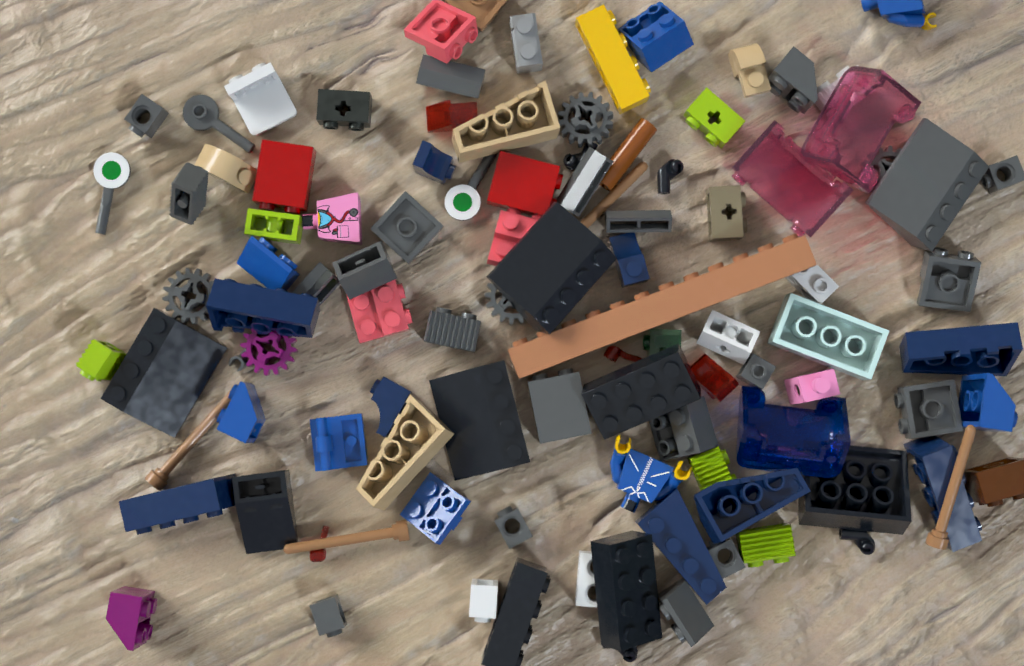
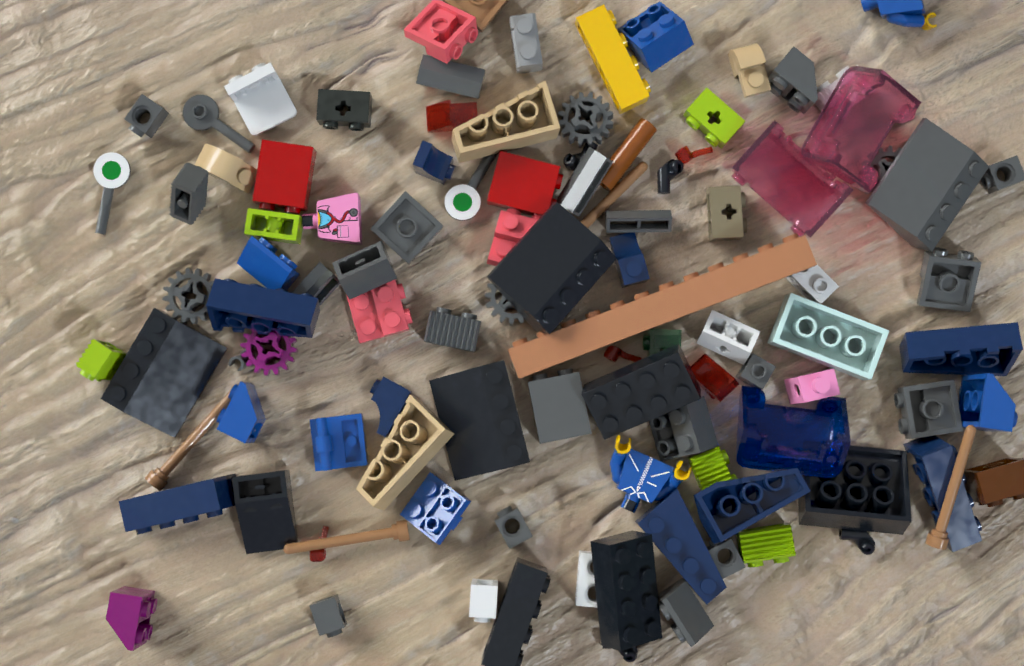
(686, 155): none -> clear red hand

